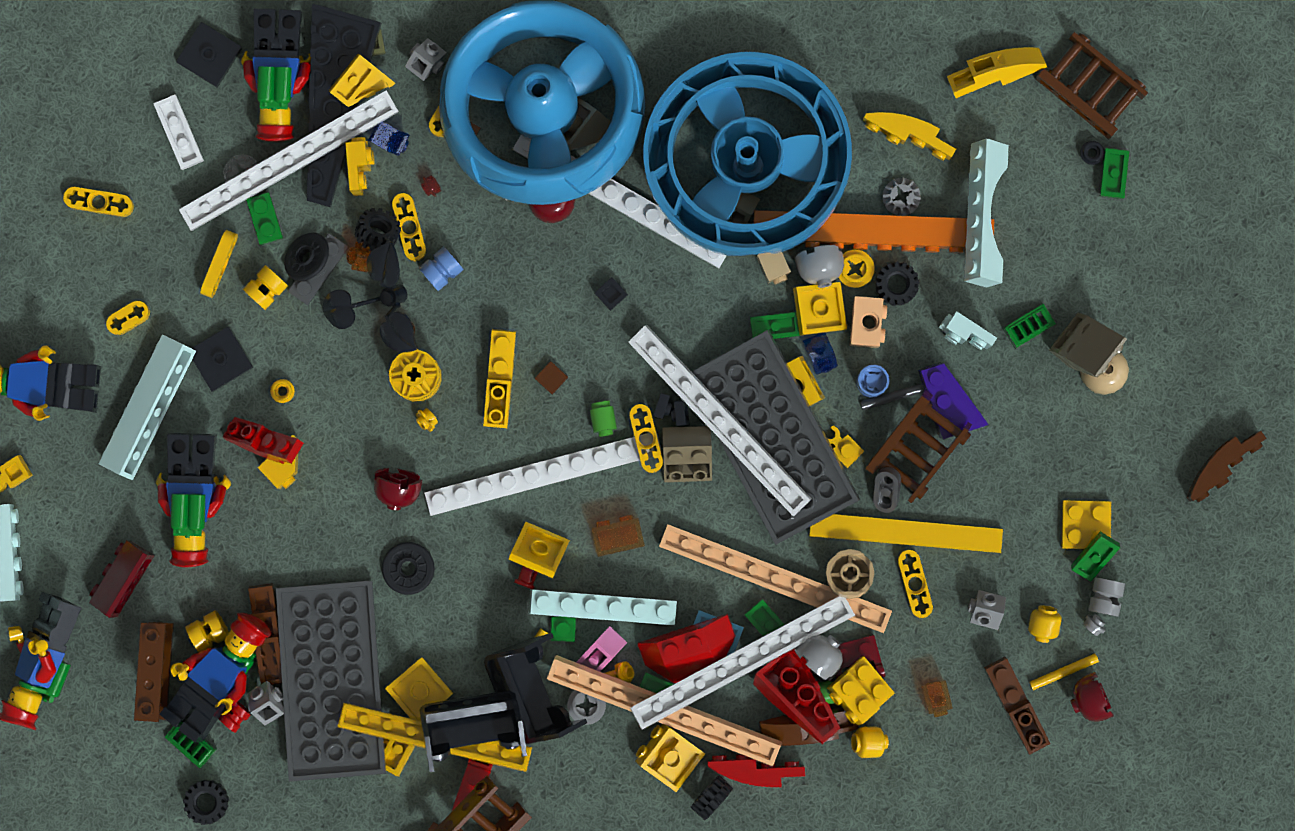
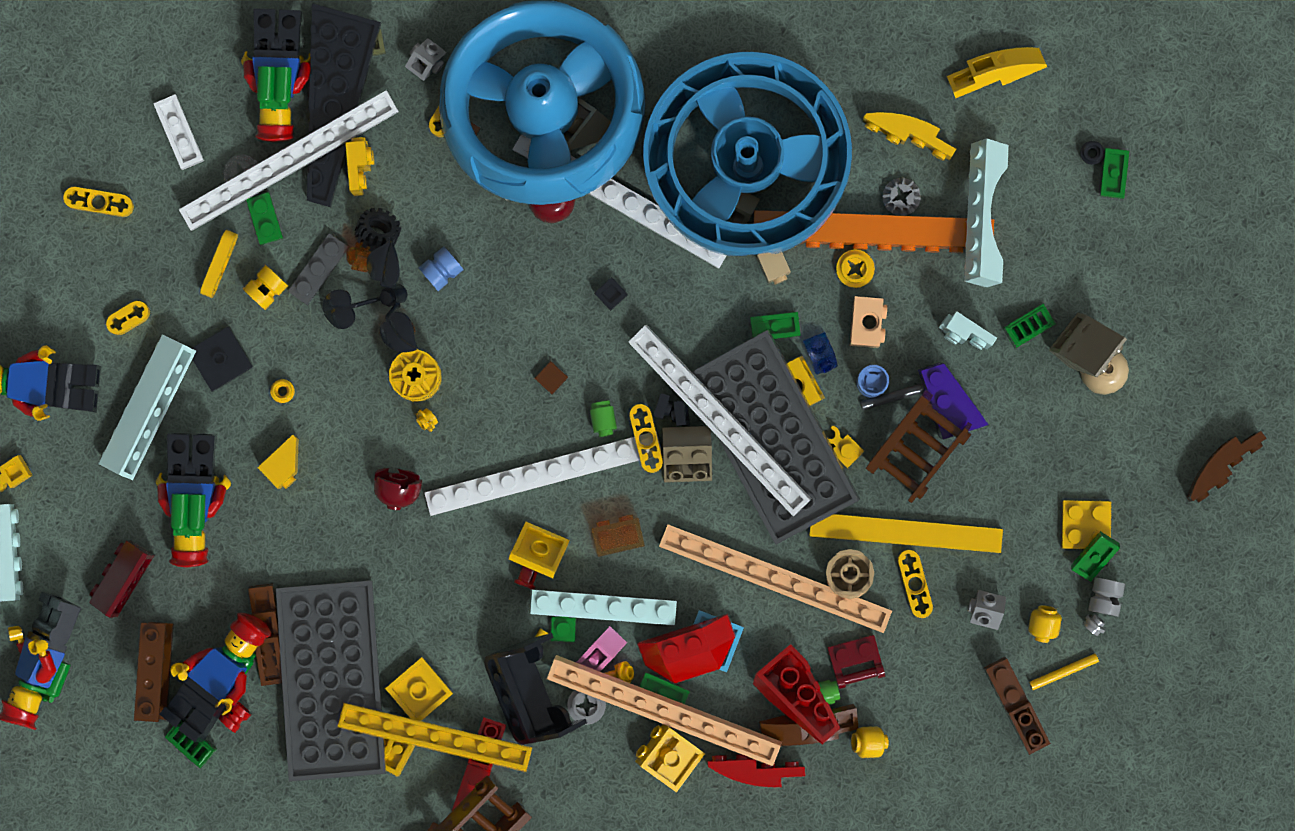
(192, 808): black tyre -> none
(201, 637): yellow wheel -> none
(209, 54): black plate -> none
(262, 441): red slope -> none
(266, 703): light grey brick -> none
(319, 253): black wheel -> none
(359, 82): yellow wing -> none
(389, 138): clear blue bracket -> none
(393, 563): black wheel -> none
(410, 208): yellow beam -> none
(431, 186): clear red plate -> none
(471, 722): black windscreen -> none
(499, 378): yellow slope -> none
(711, 797): black tyre -> none
(741, 662): white plate -> none
(764, 618): green plate -> none
(819, 309): yellow plate -> none
(820, 266): light grey cylinder -> none
(821, 655): light grey cylinder -> none
(860, 691): yellow plate -> none
(888, 488): flat silver plate -> none
(911, 283): black tyre -> none
(936, 698): clear orange brick -> none
(1069, 93): reddish brown fence -> none
(1091, 699): dark red cylinder -> none

